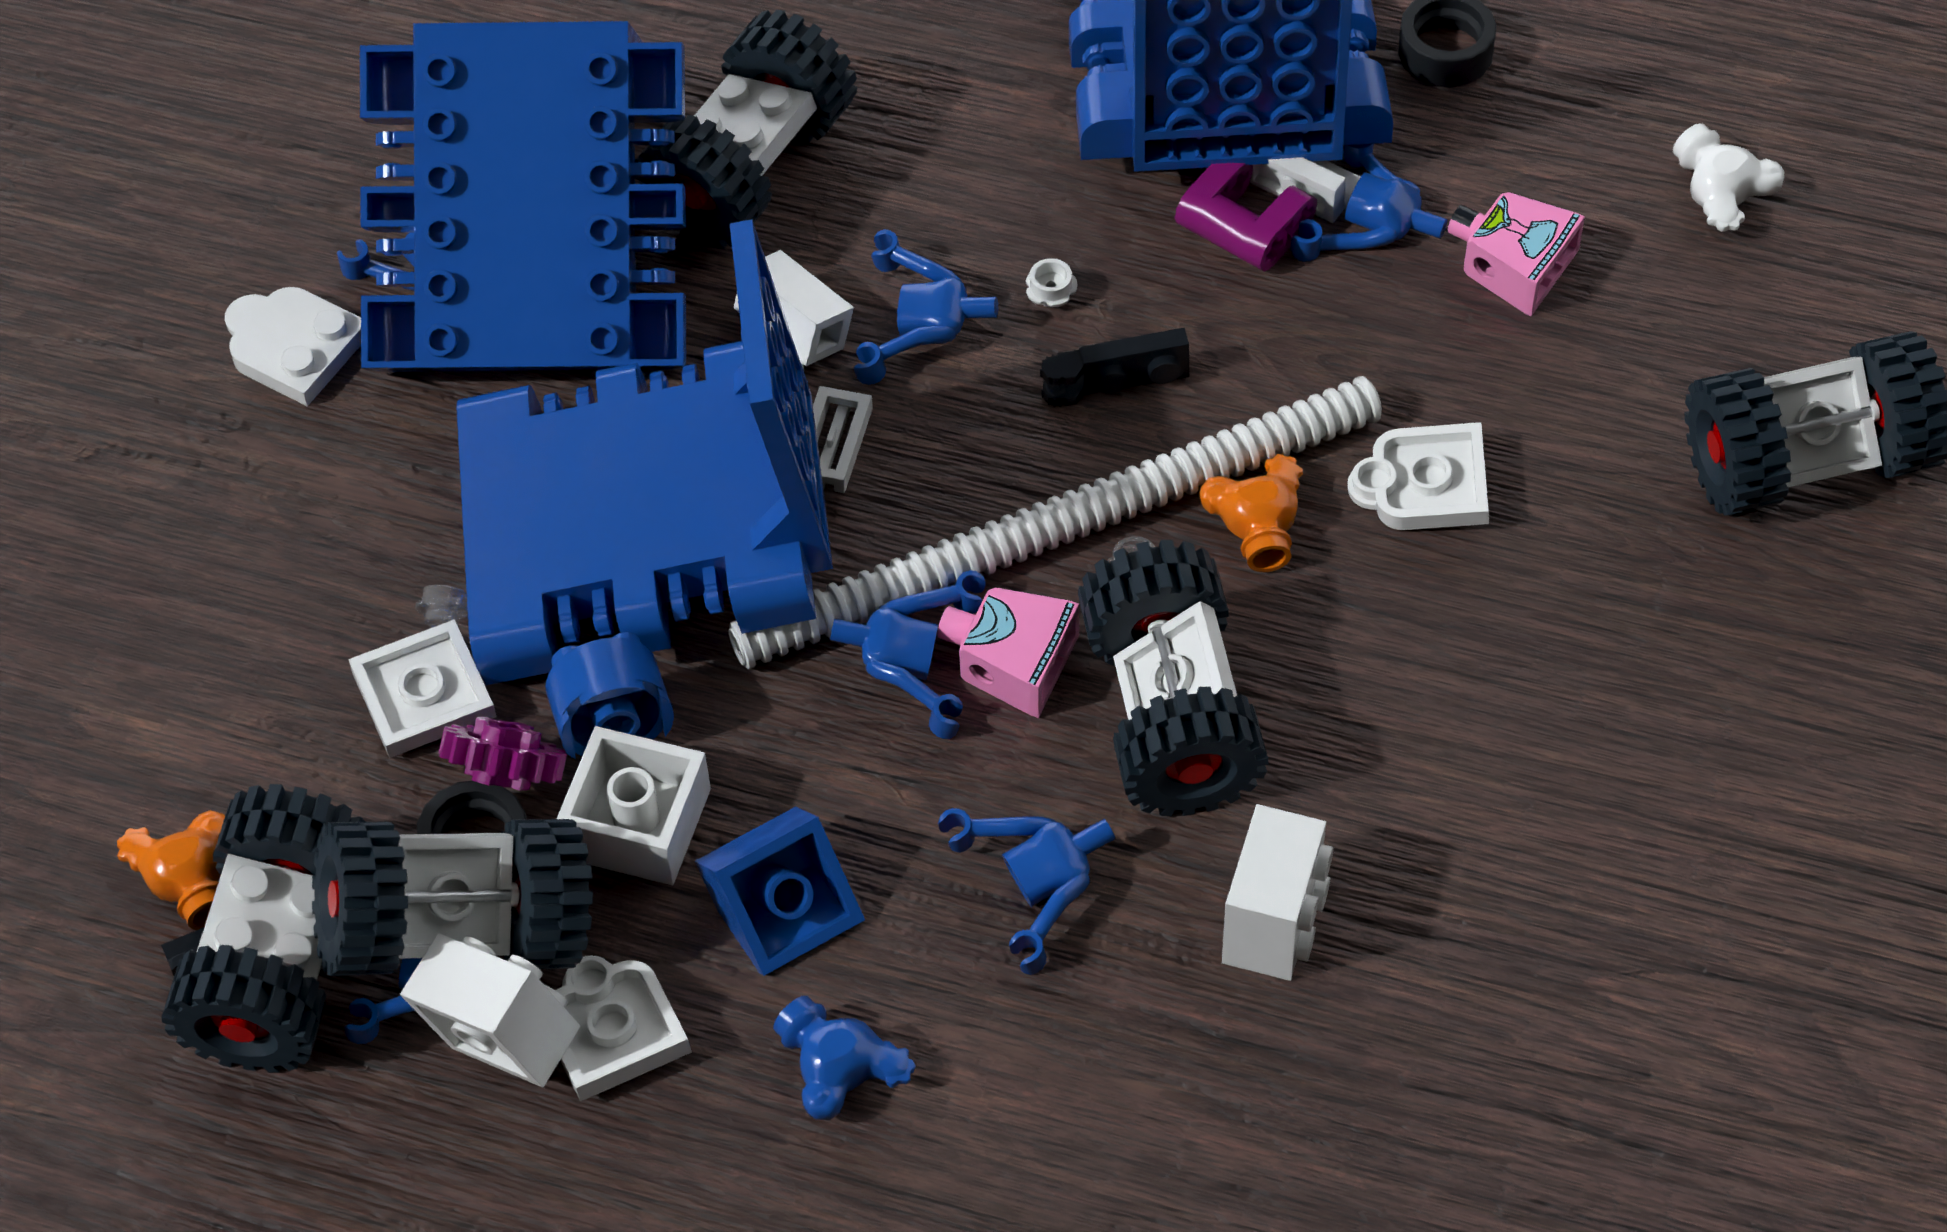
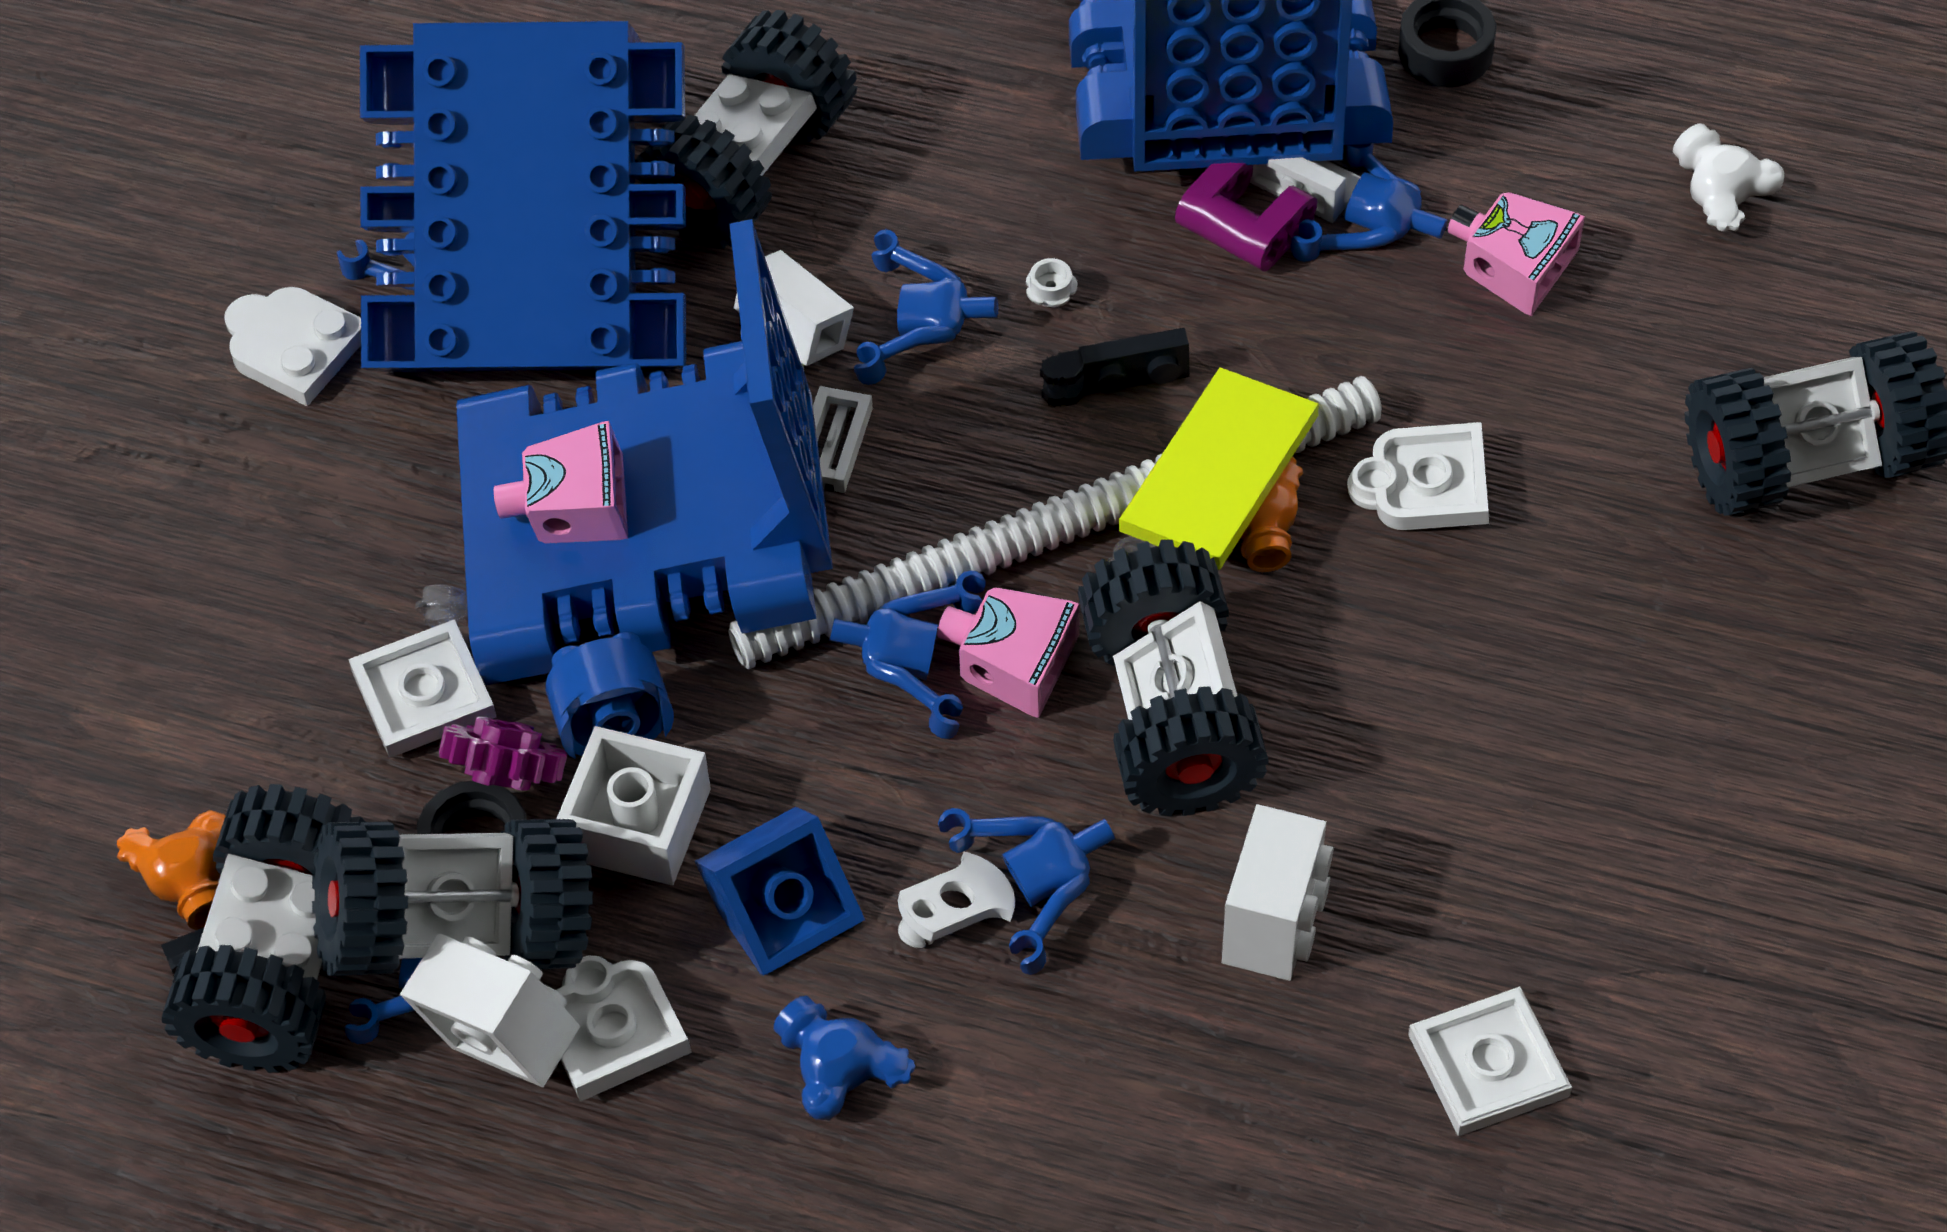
(570, 488): none -> bright pink torso
(930, 918): none -> white piece
(1219, 465): none -> neon yellow tile
(1489, 1061): none -> white tile

